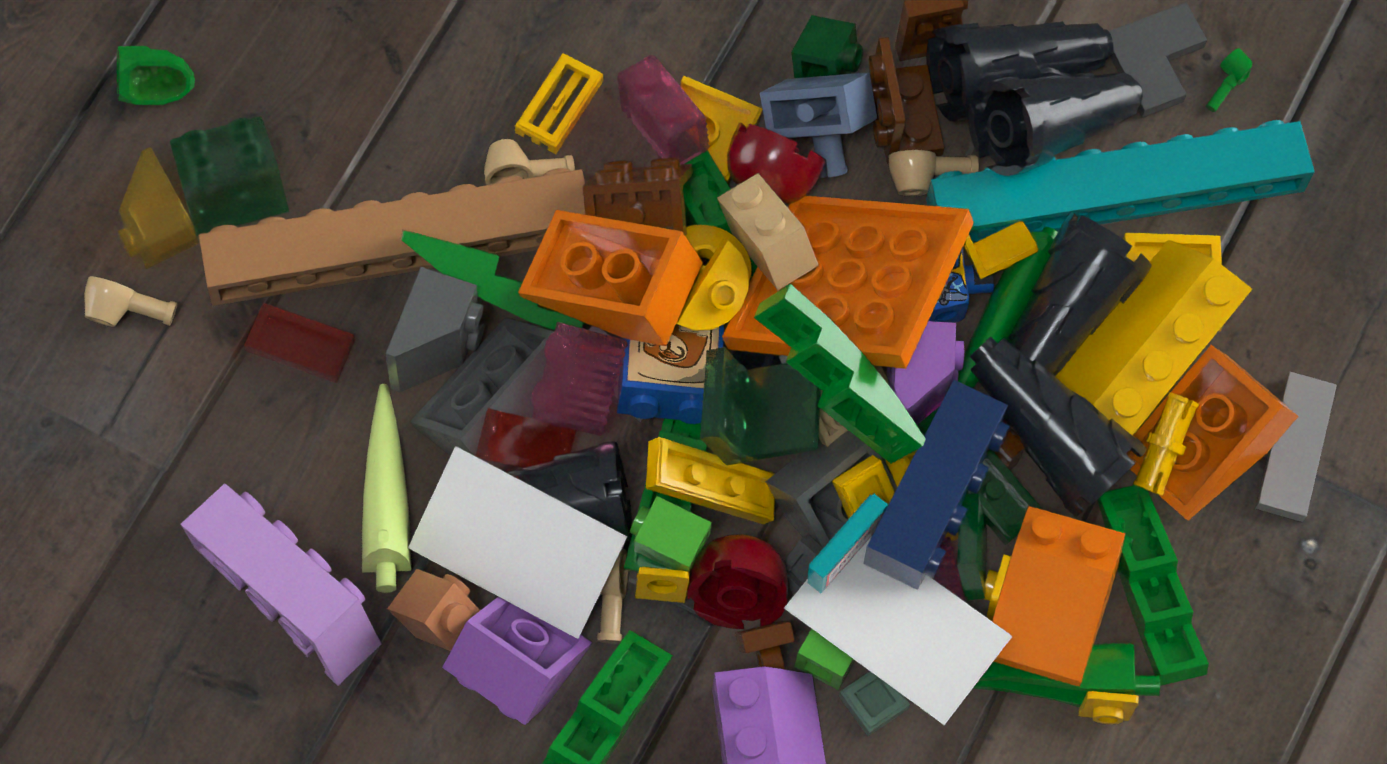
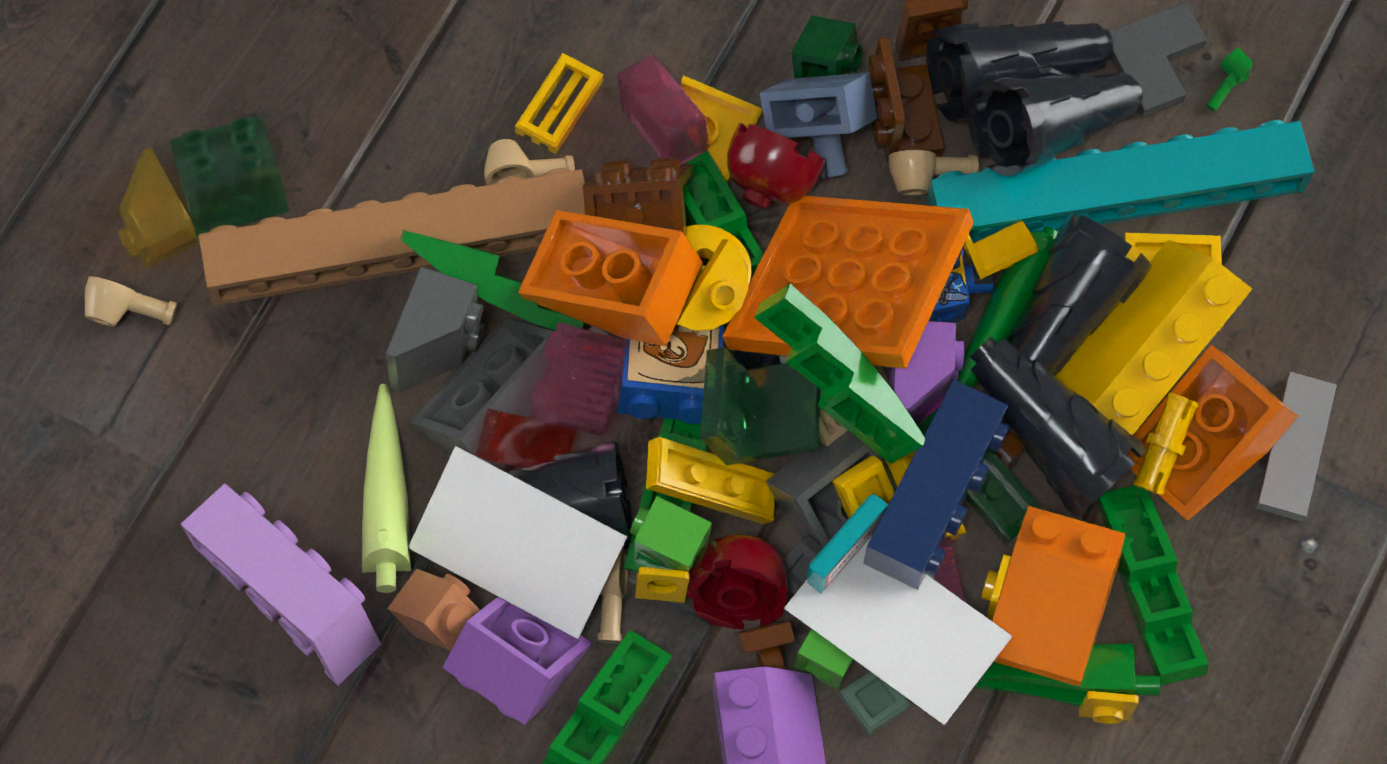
(151, 76): rock -> none
(299, 342): clear red tile -> none
(768, 231): tan brick -> none
(972, 549): dark green tile -> none

